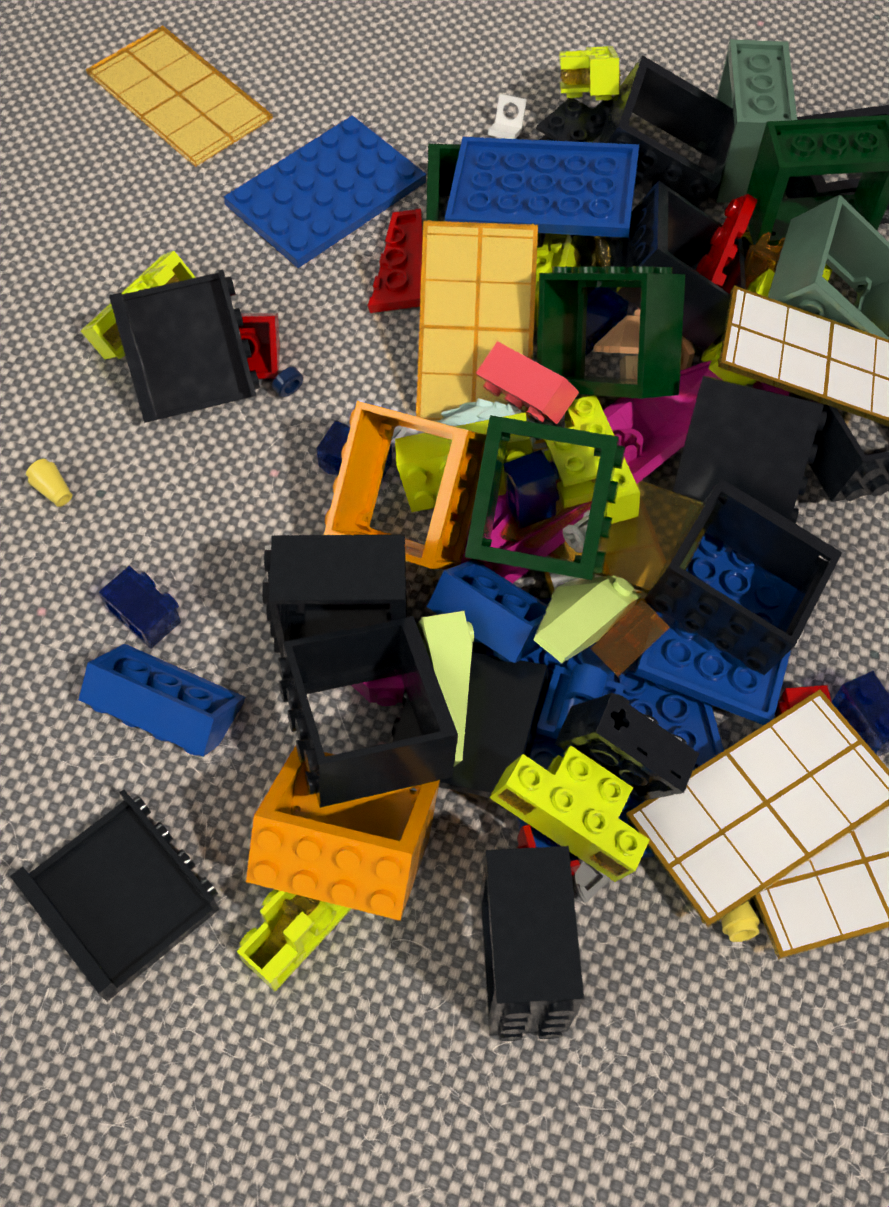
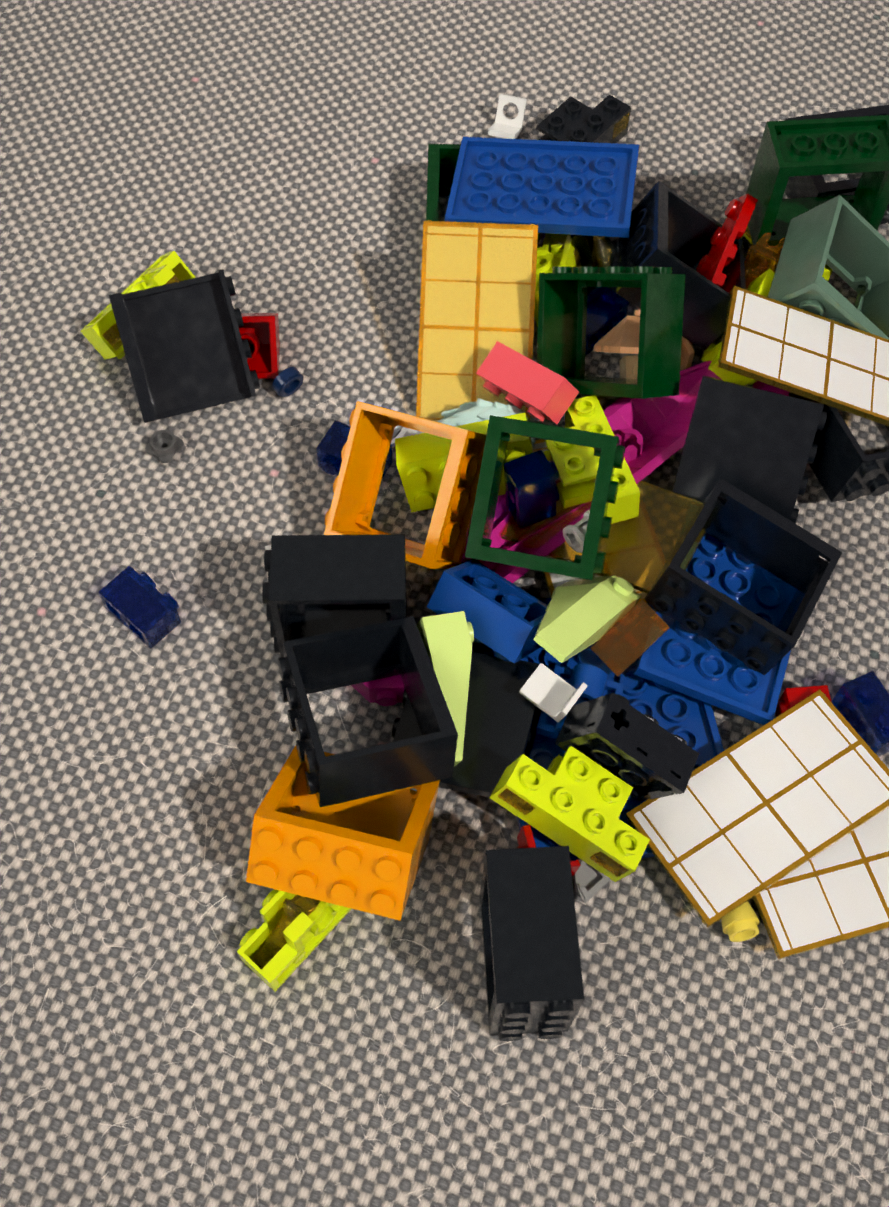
(48, 481): light yellow cone -> none
(118, 896): black panel -> none
(160, 699): blue slope -> none
(164, 438): none -> flat silver plate
(179, 95): clear yellow piece -> none
(324, 190): blue plate -> none
(400, 264): red wing -> none
(551, 692): none -> white bracket
(590, 71): neon yellow piece -> none
(681, 112): black window -> none
(759, 90): sand green window -> none

